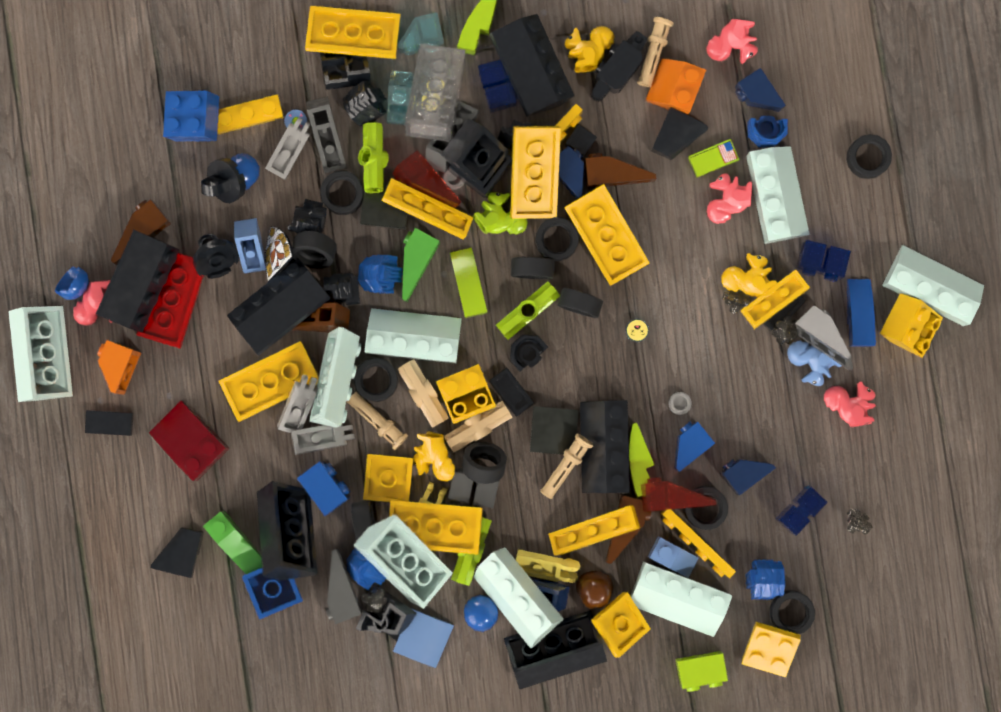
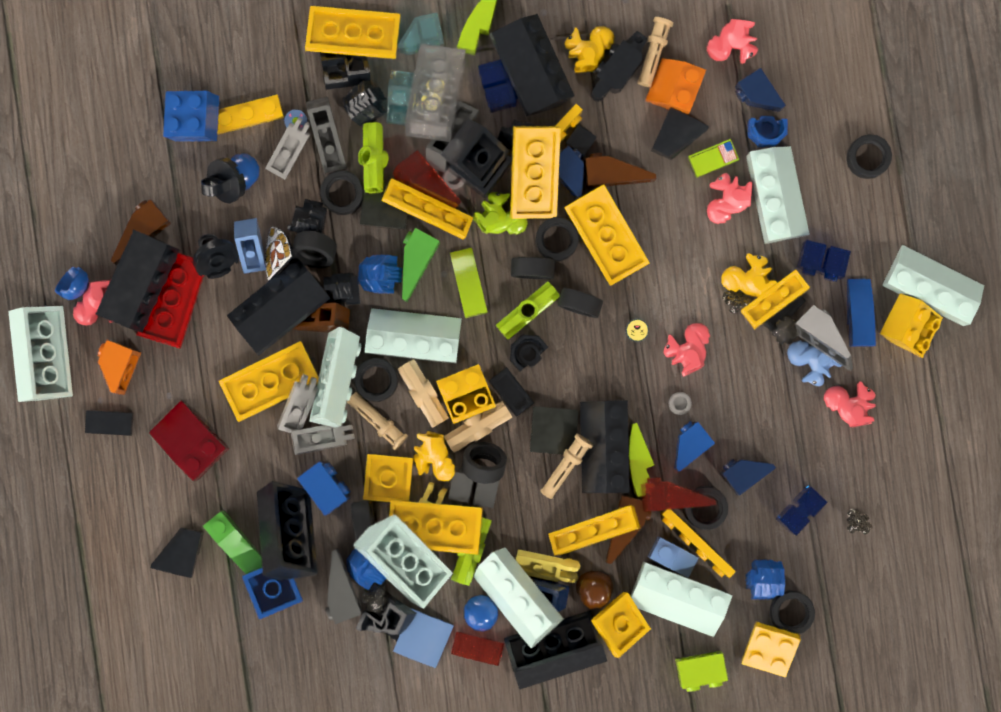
(477, 648): none -> clear red slope
(693, 352): none -> coral animal

